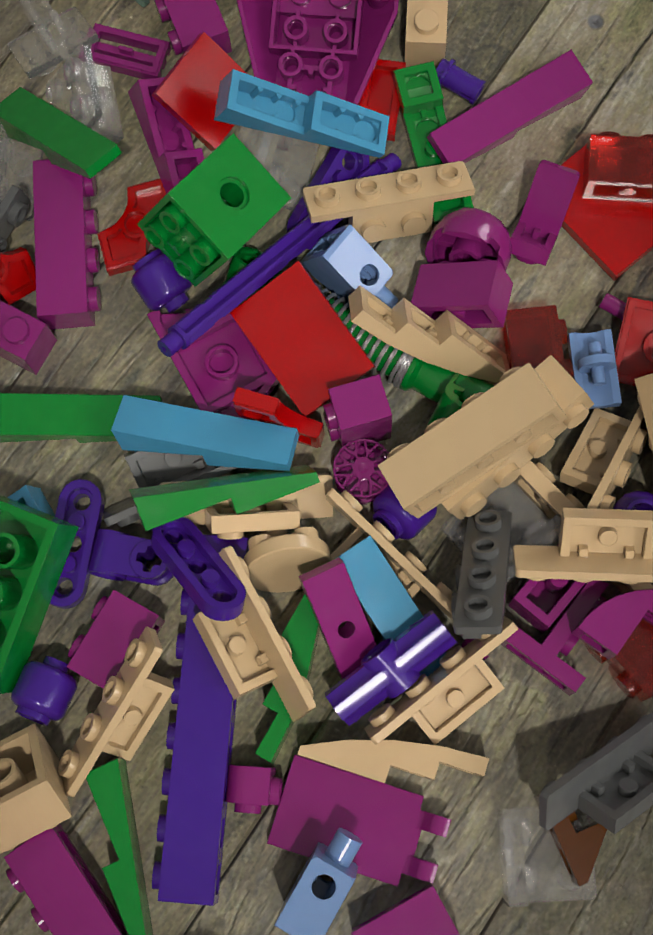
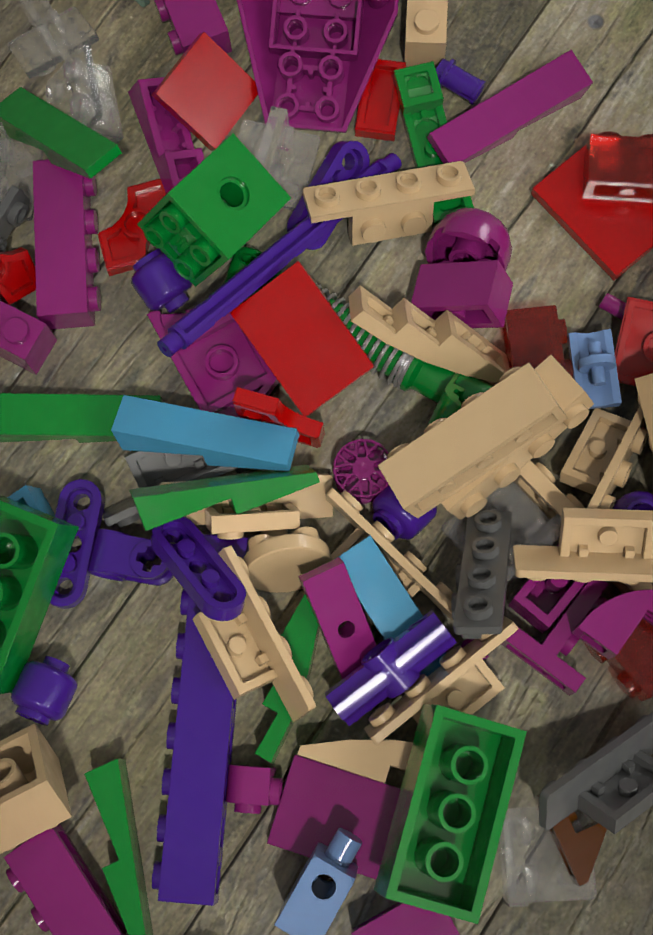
(105, 644): magenta brick -> none
(124, 714): tan bracket -> none
(127, 60): magenta tile -> none
(312, 118): dark azure slope -> none
(346, 261): medium blue torso -> none
(358, 411): magenta brick -> none
(450, 813): none -> green brick
(543, 212): magenta bracket -> none

